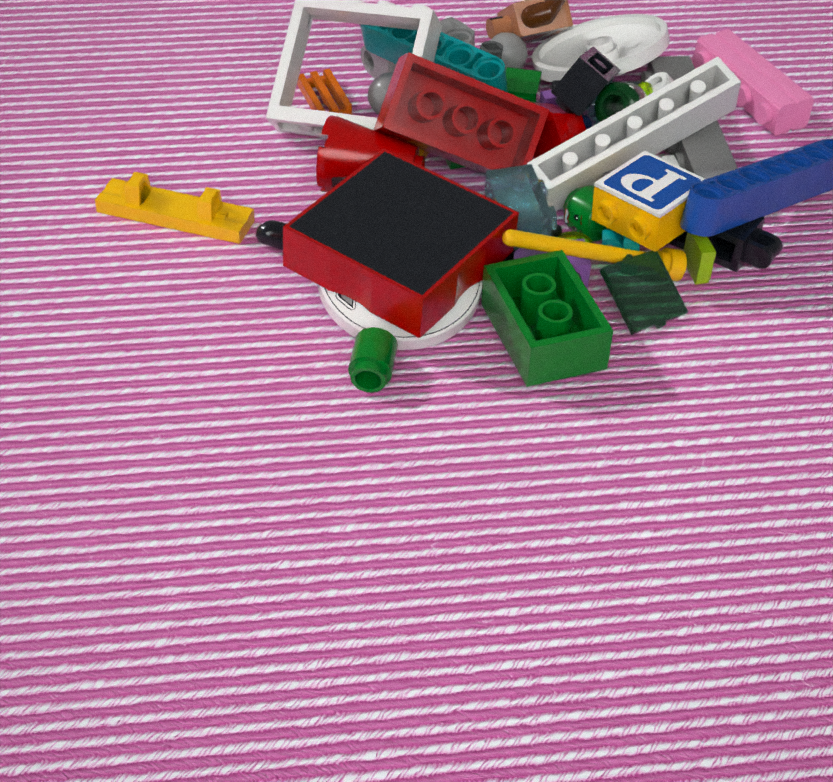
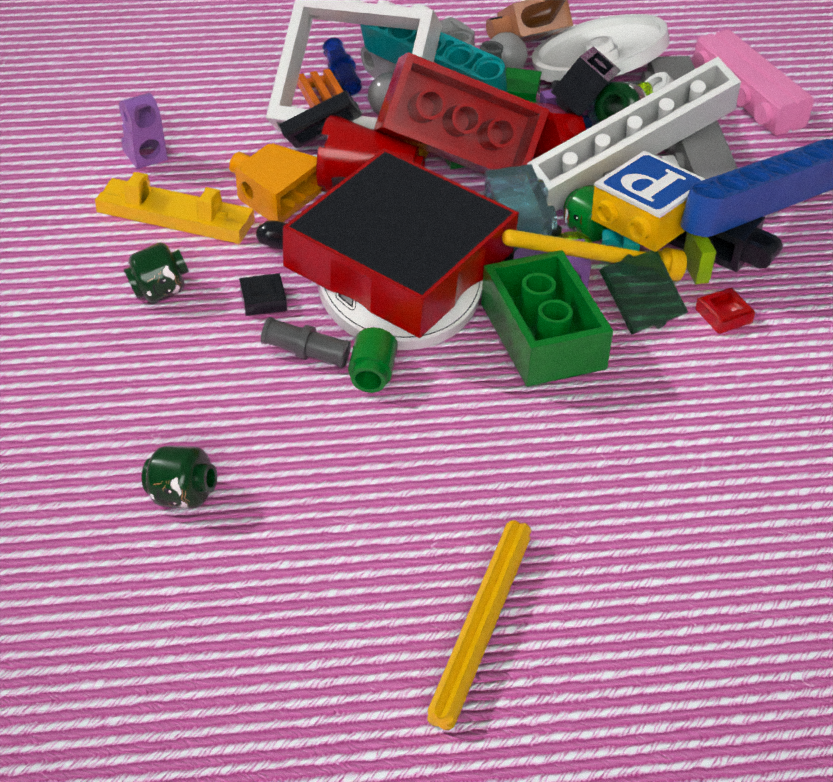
(142, 129): none -> medium lavender leg
(156, 272): none -> dark green head
(179, 476): none -> dark green head
(263, 294): none -> black tile
(275, 180): none -> light orange torso
(305, 342): none -> dark grey pin
(309, 124): none -> black tile
(342, 65): none -> clear blue pin
(478, 626): none -> yellow axle
(725, 310): none -> red tile

